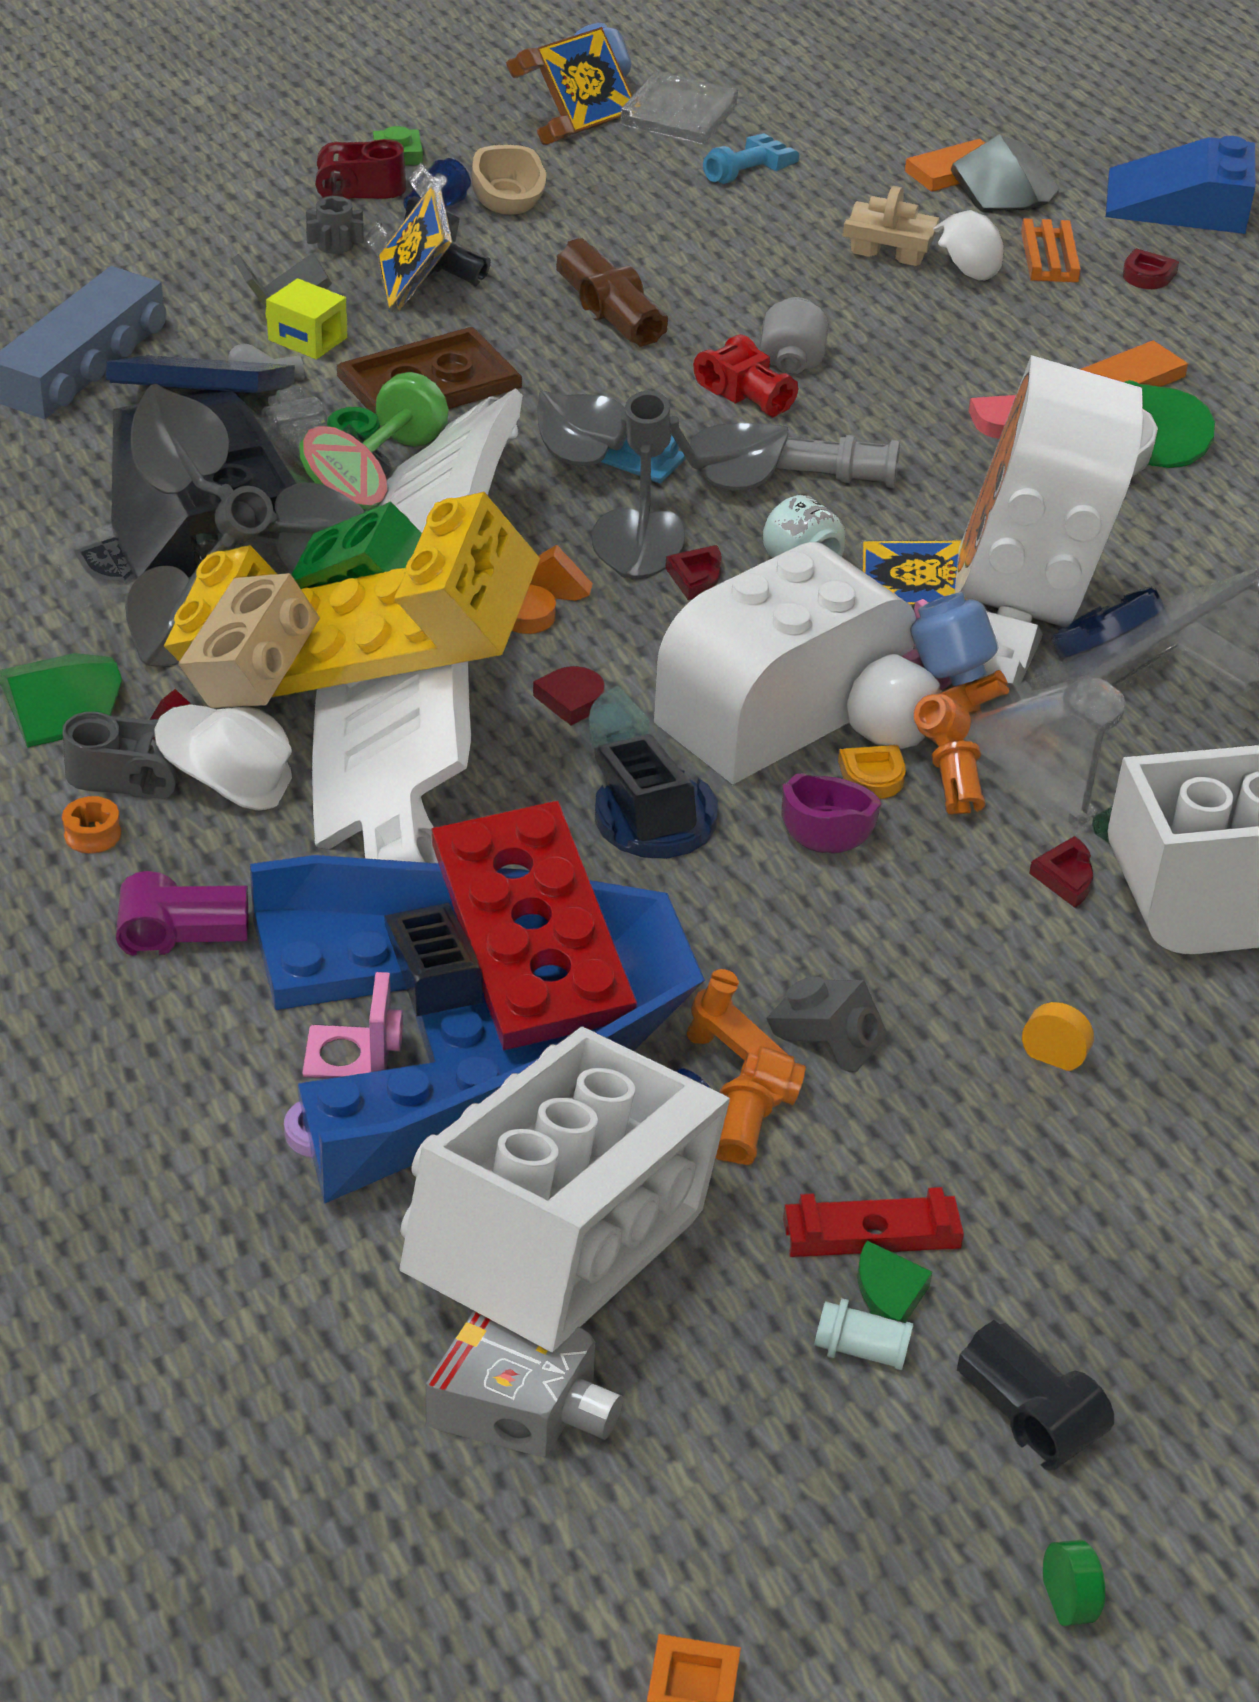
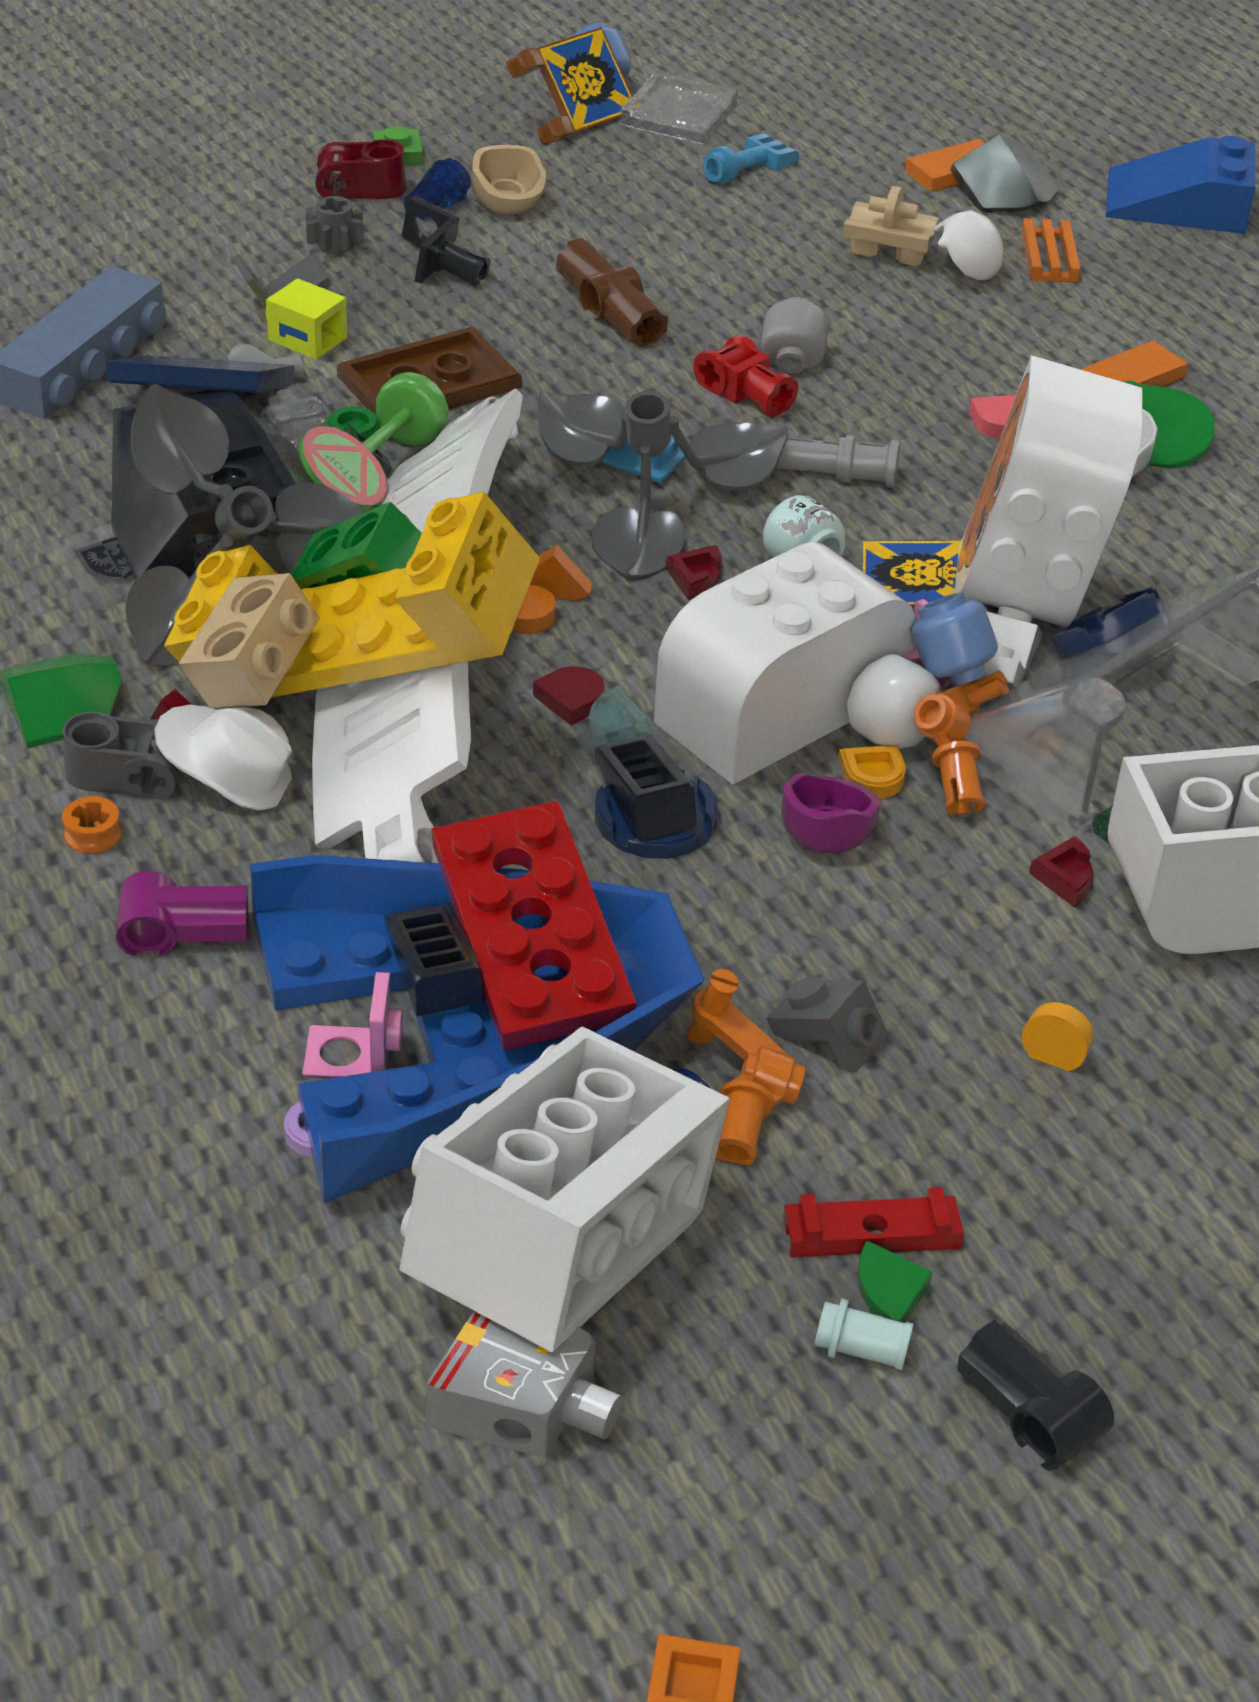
(416, 245): flag -> none
(1074, 1582): green tile -> none
(1149, 269): dark red tile -> none

